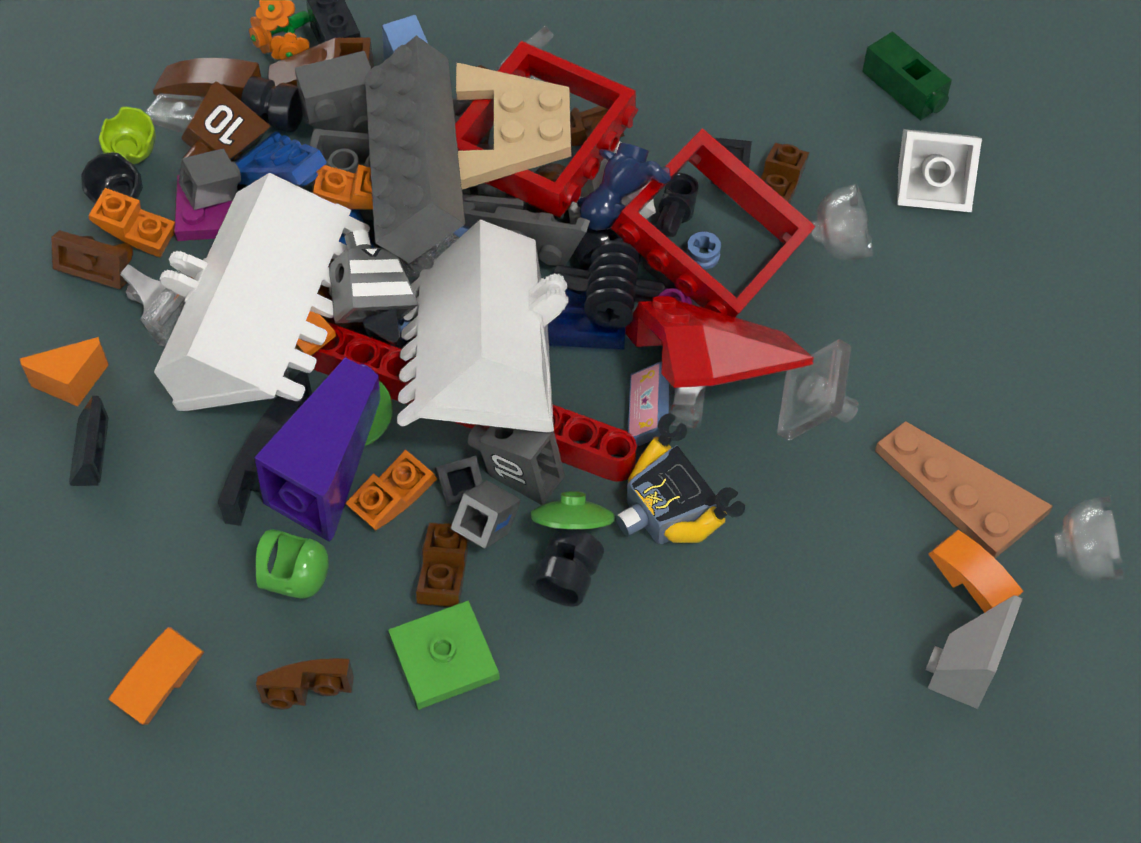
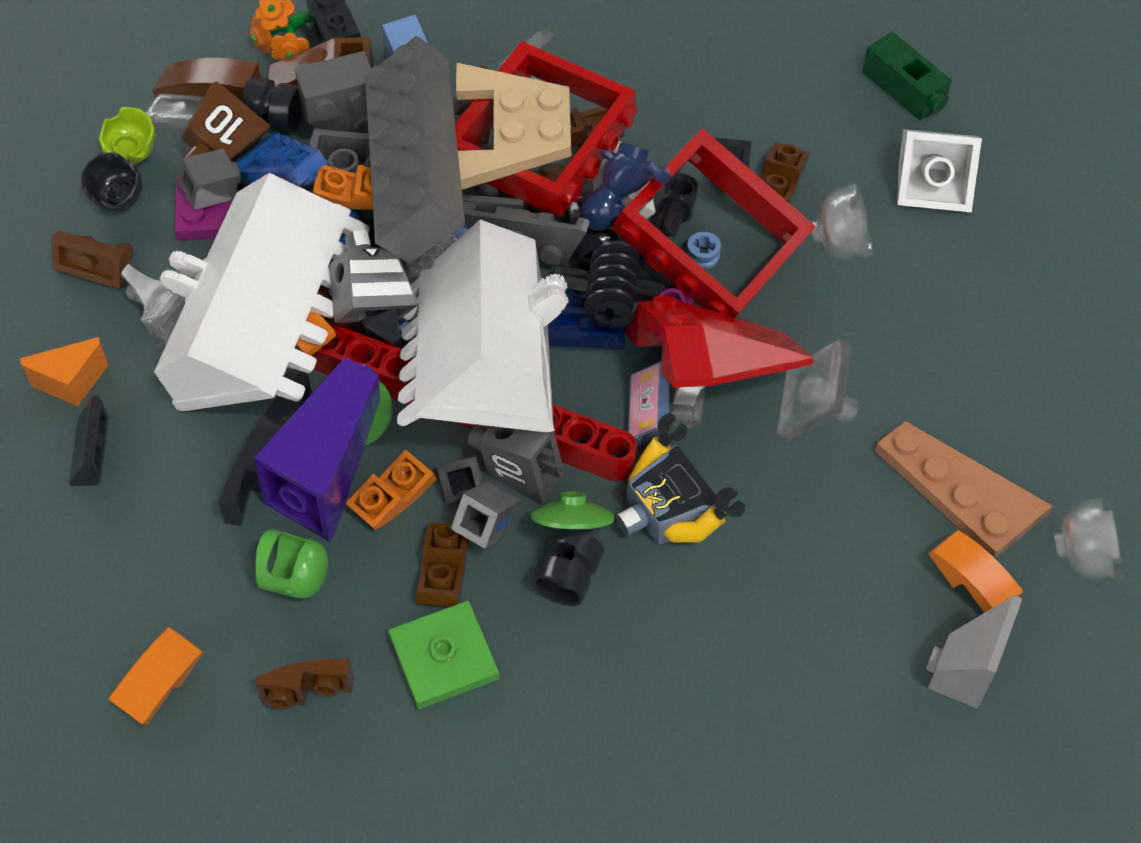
(129, 223): orange slope -> none

